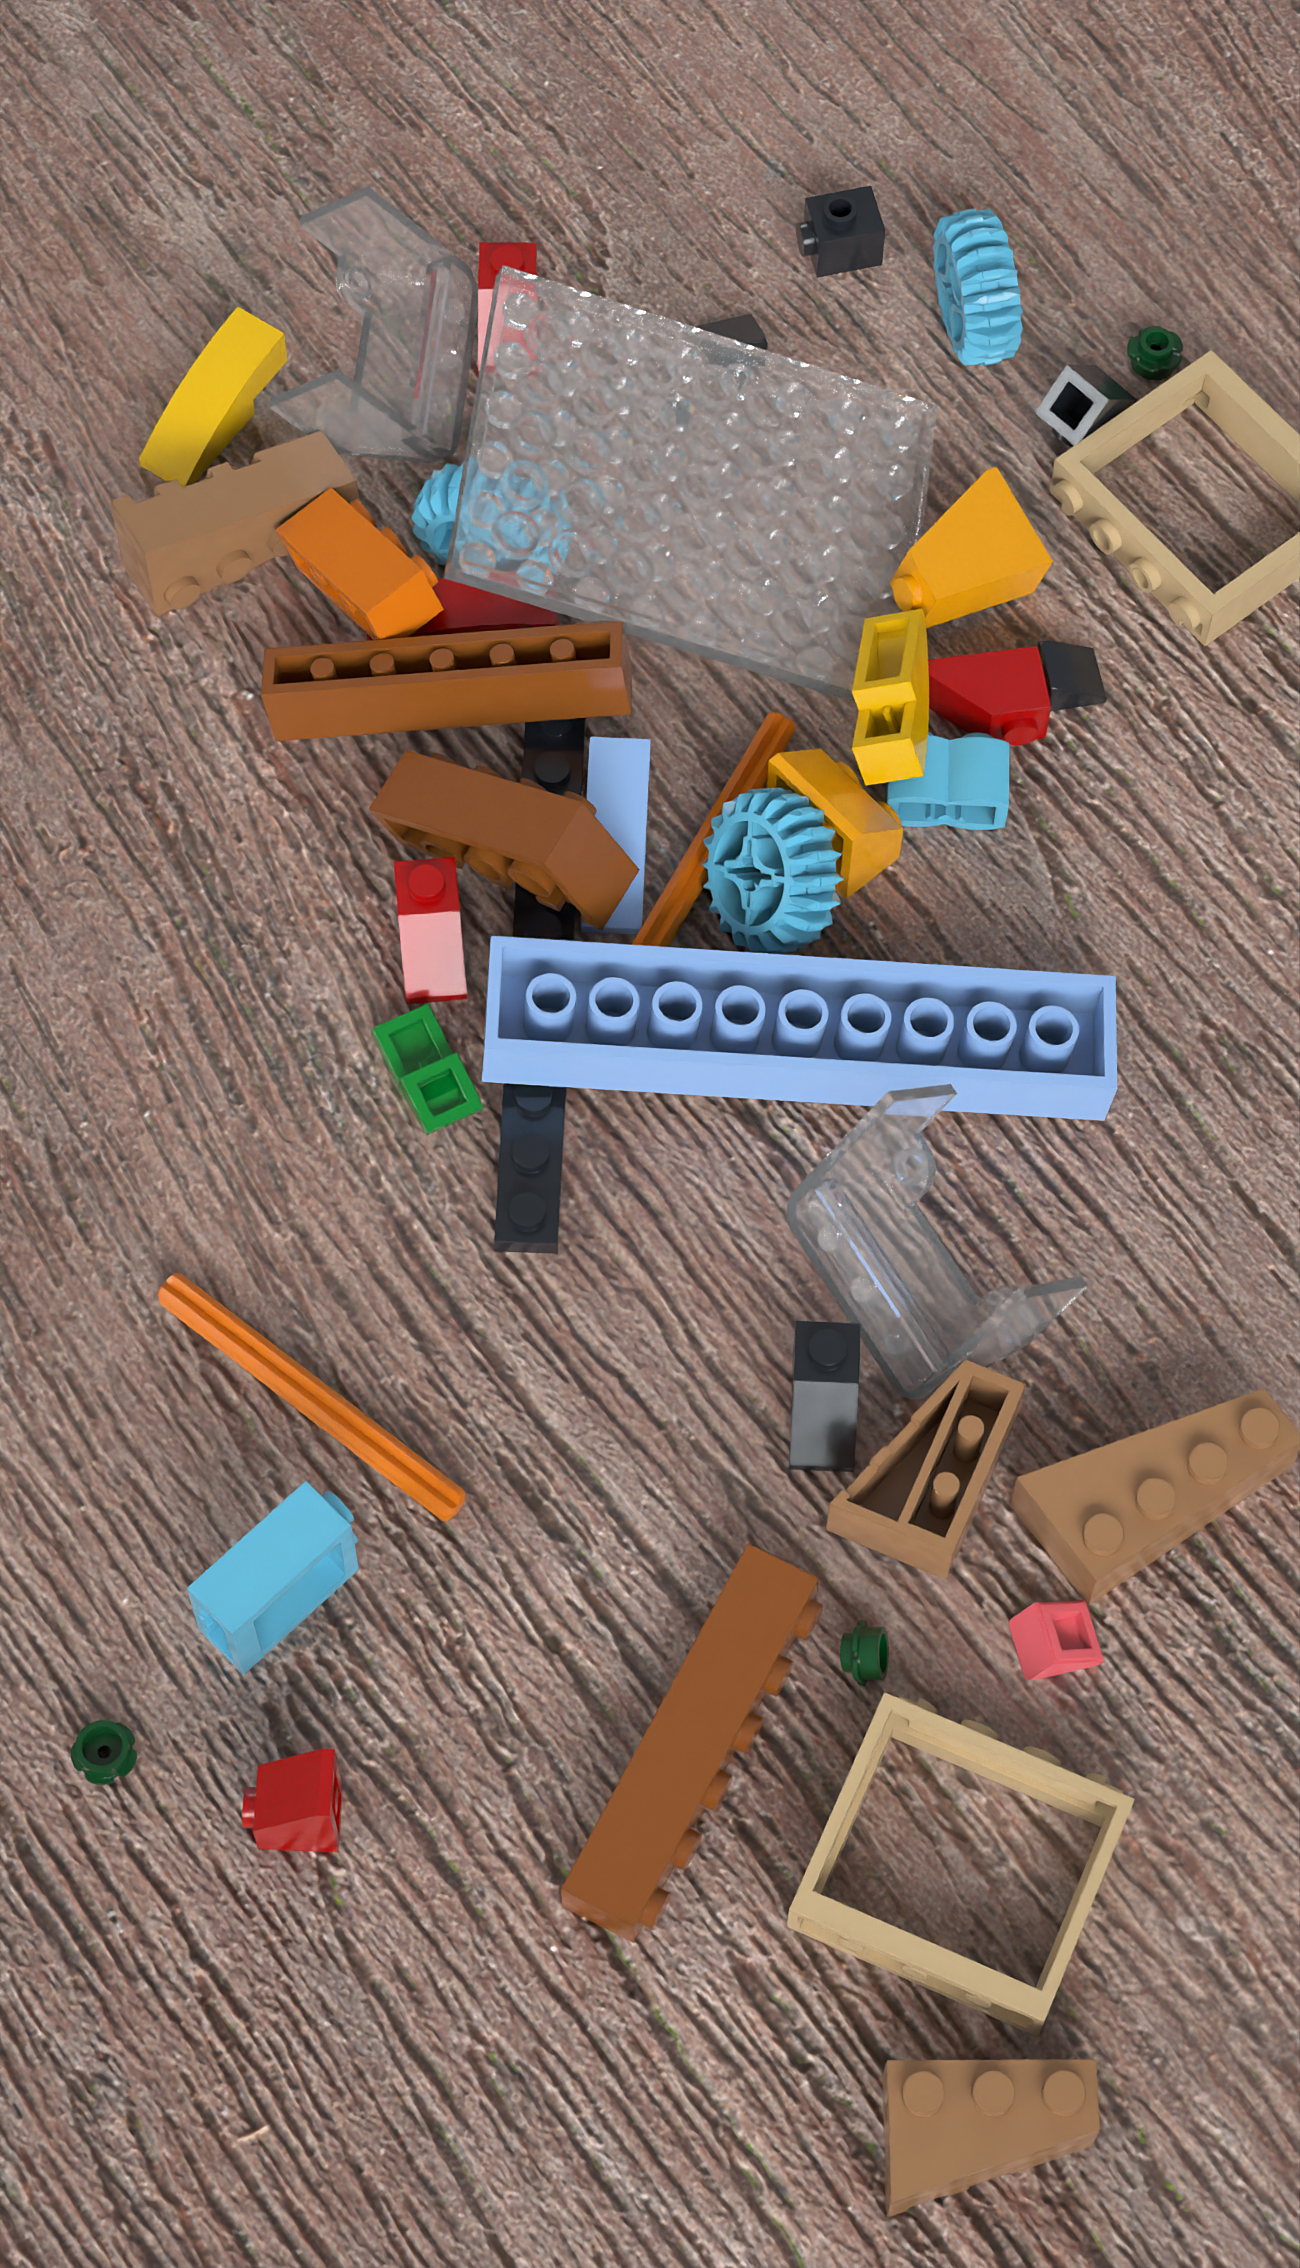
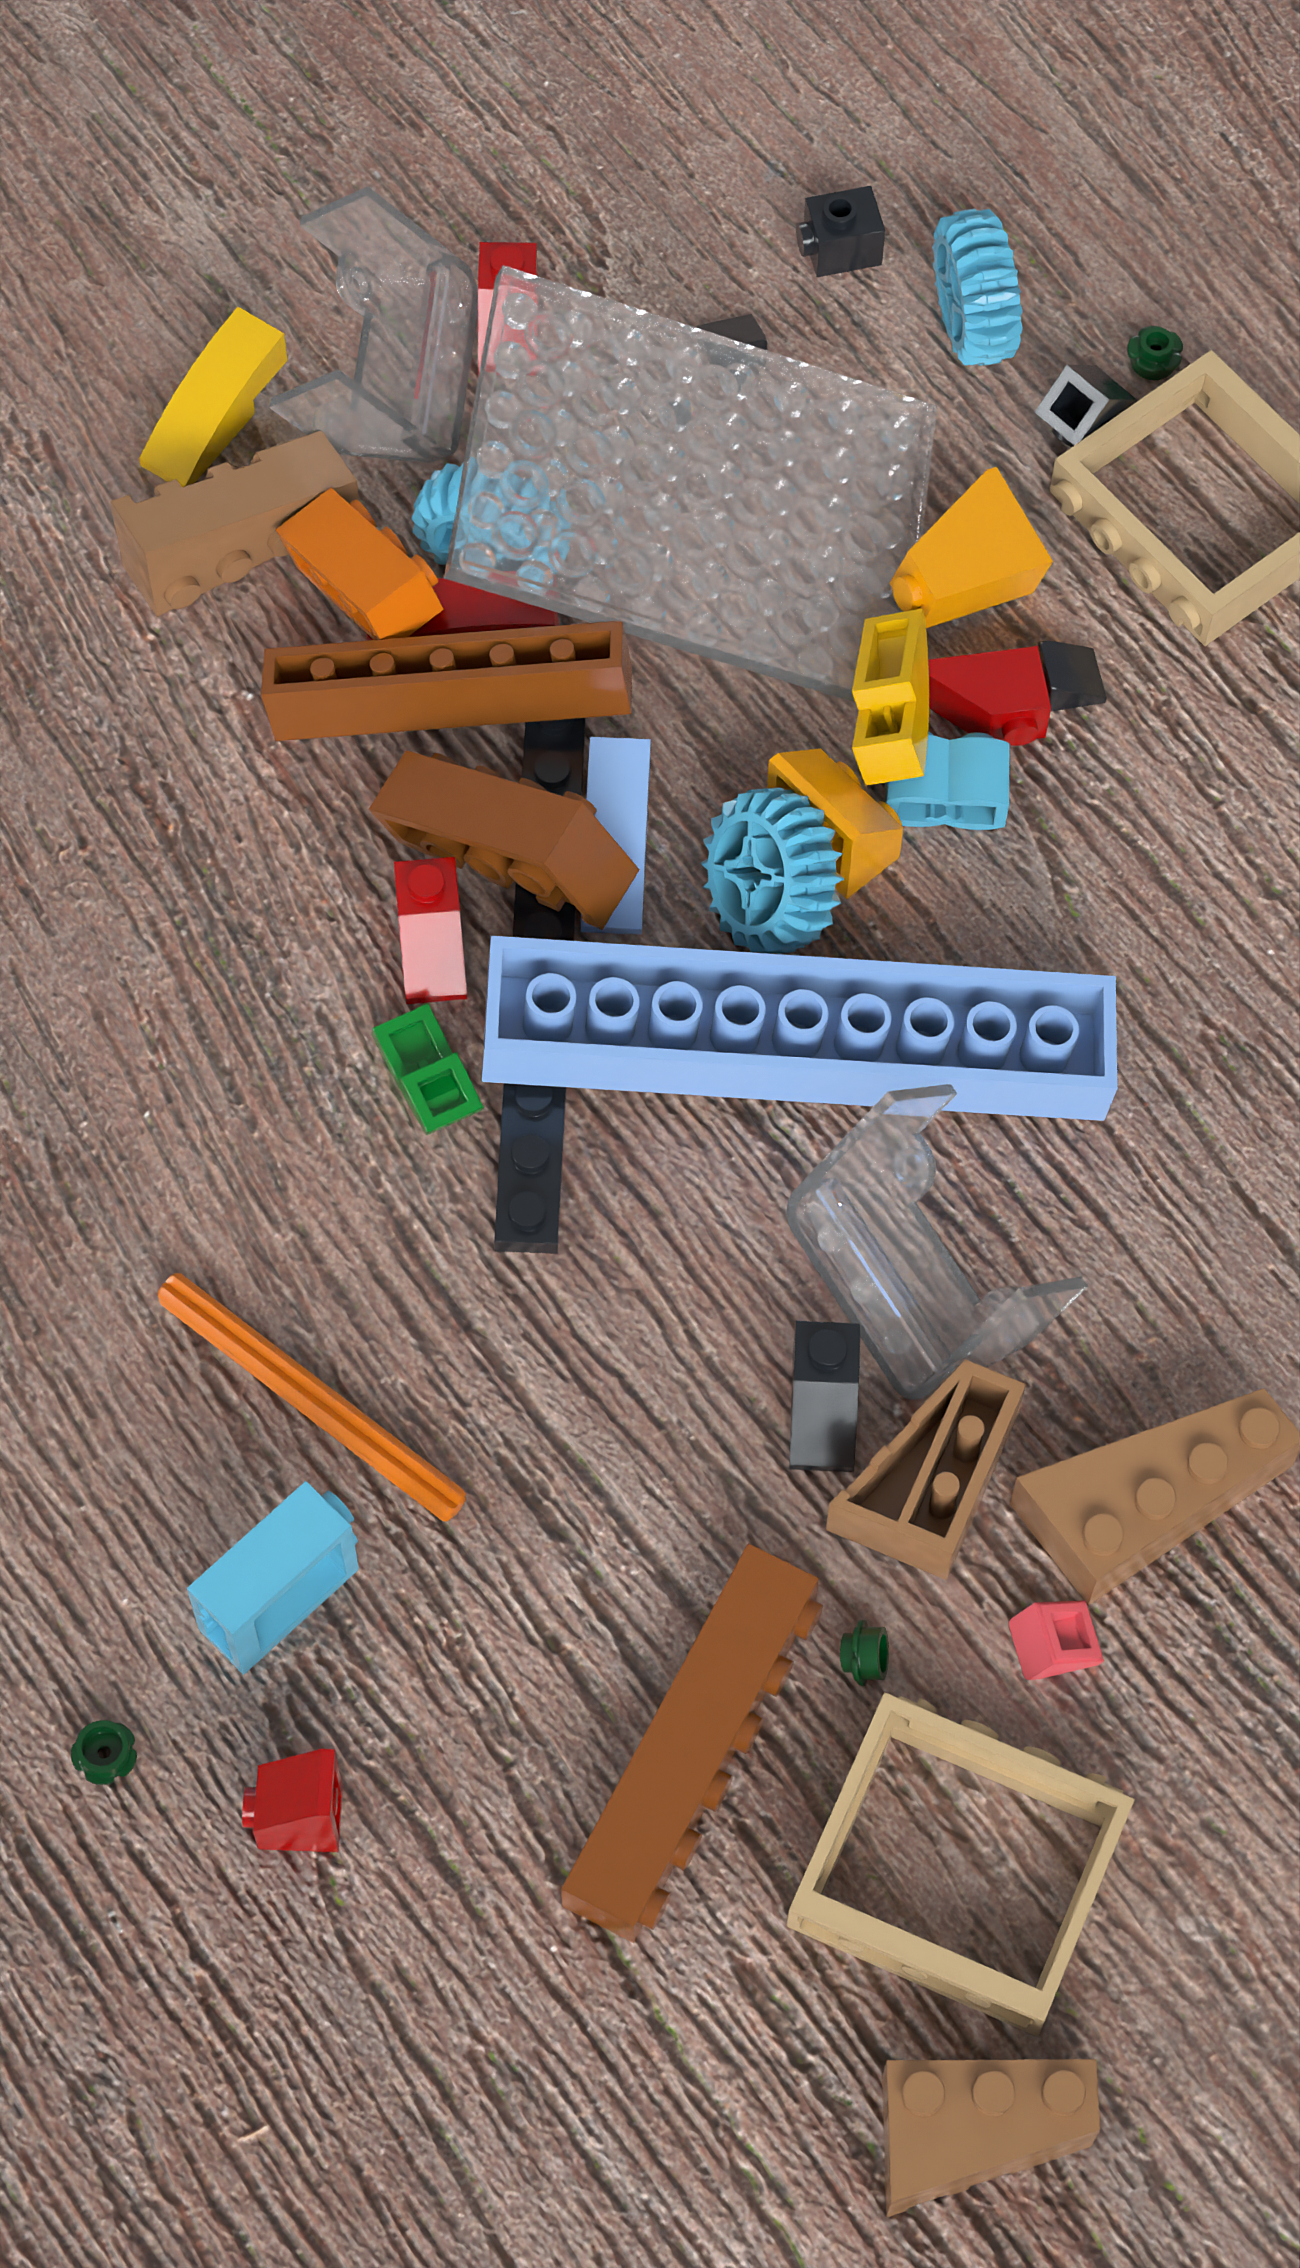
(690, 875): orange axle -> none

